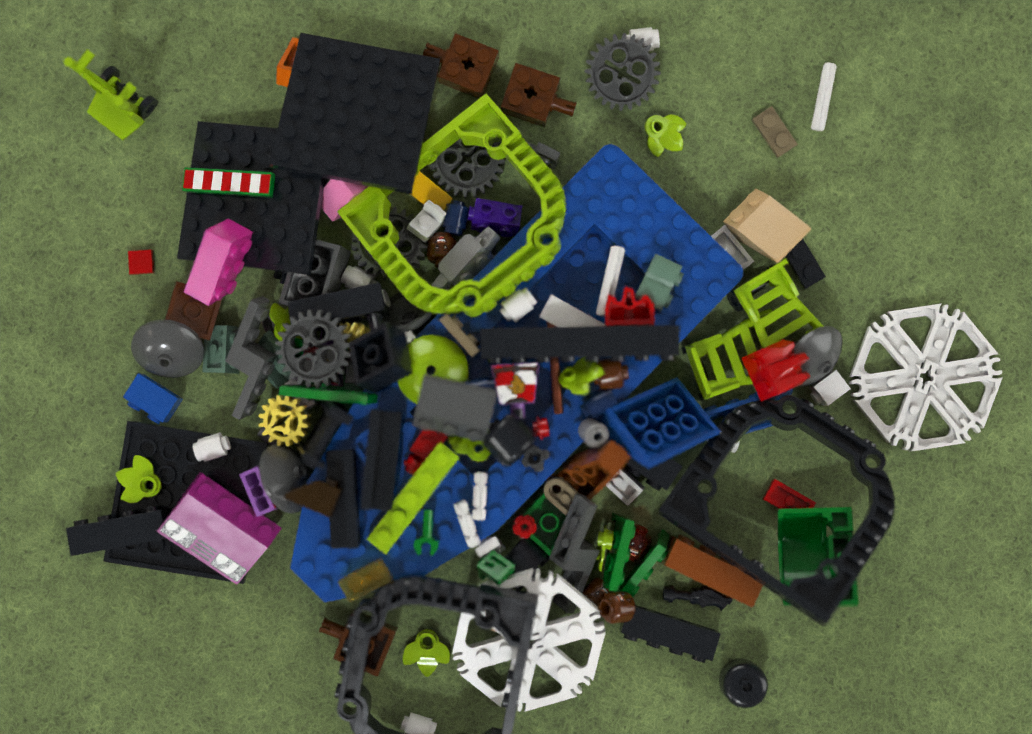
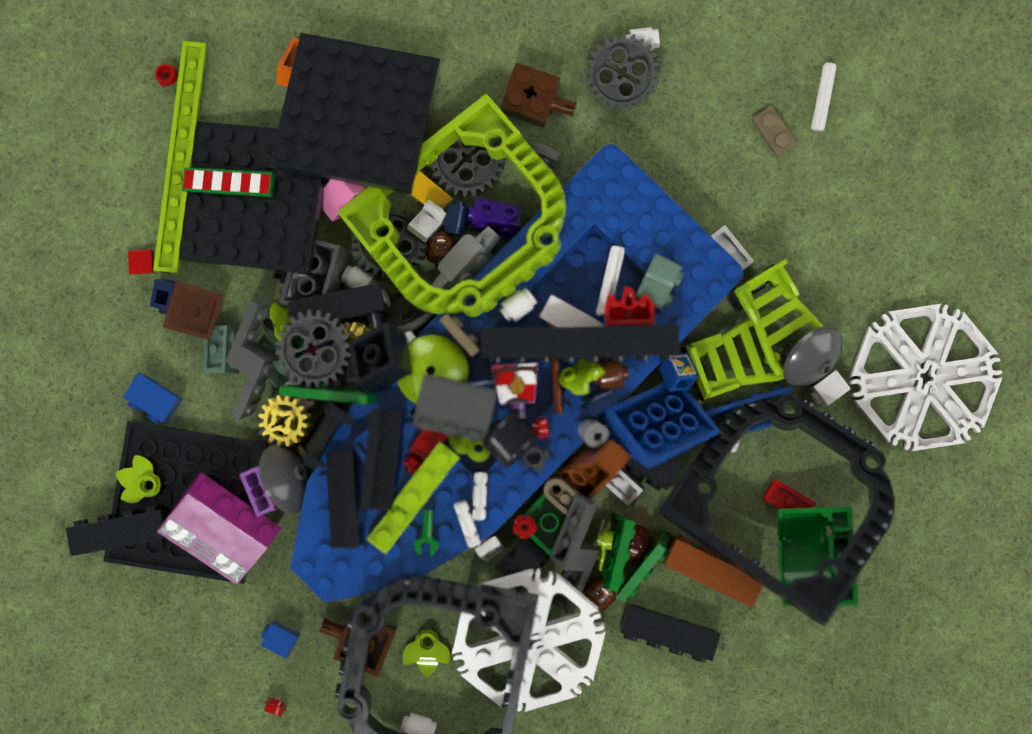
(109, 108): lime hand -> none
(160, 75): none -> red plate
(162, 294): none -> dark blue brick
(167, 348): dark grey dish -> none
(180, 155): none -> lime plate
(211, 447): white brick -> none
(218, 262): dark pink brick -> none
(274, 707): none -> red plate
(279, 639): none -> blue brick
(318, 496): dark brown slope -> none
(365, 580): clear yellow plate -> none
(461, 53): reddish brown brick -> none
(495, 568): green bracket -> none
(617, 607): reddish brown head -> none
(667, 136): lime plate -> none
(679, 373): none -> blue brick
(701, 595): black piece -> none
(734, 683): black head -> none
(766, 226): tan slope -> none
(775, 369): red plate -> none
(804, 265): black plate -> none

